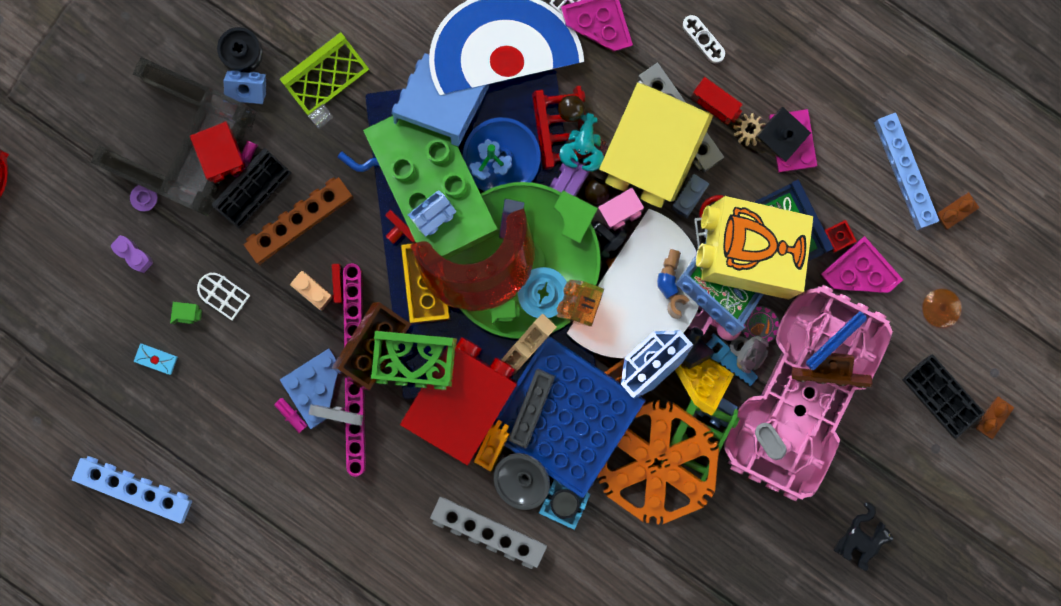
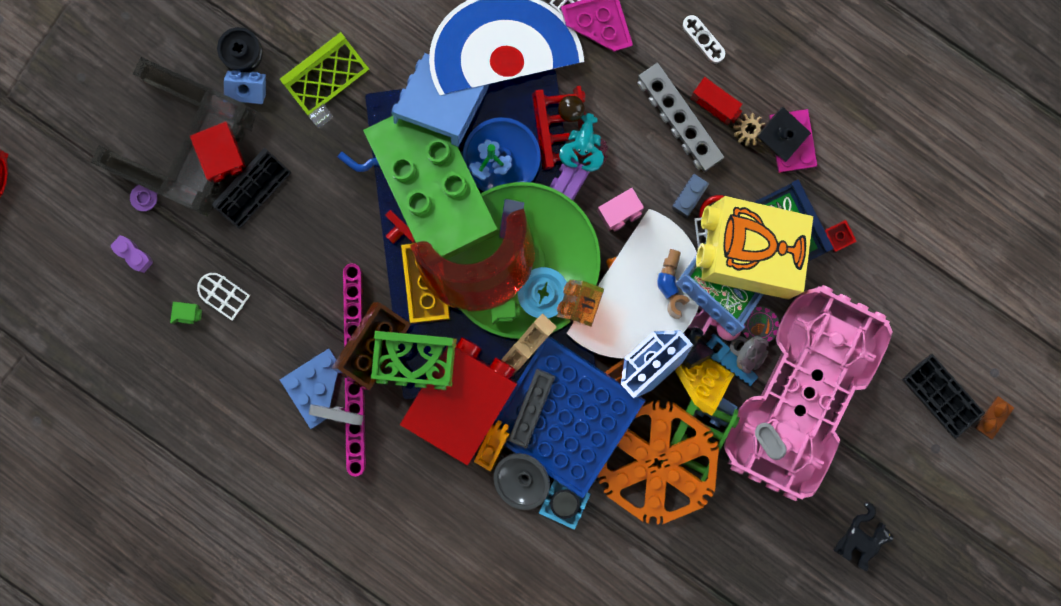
(84, 476): light blue brick -> none
(155, 359): medium azure tile -> none
(247, 154): dark pink axle -> none
(261, 254): dark orange brick -> none
(290, 415): dark pink axle -> none
(311, 290): light nougat brick -> none
(337, 283): red tile -> none
(432, 213): medium blue brick -> none
(536, 548): light grey brick -> none
(576, 215): bright green tile -> none
(597, 191): dark brown piece -> none
(609, 240): black tile -> none
(655, 145): light yellow brick -> none
(834, 369): reddish brown bracket -> none
(835, 341): blue axle -> none
(862, 270): dark pink plate -> none
(906, 171): light blue brick -> none
(932, 310): clear orange dish -> none
(957, 211): dark orange tile -> none

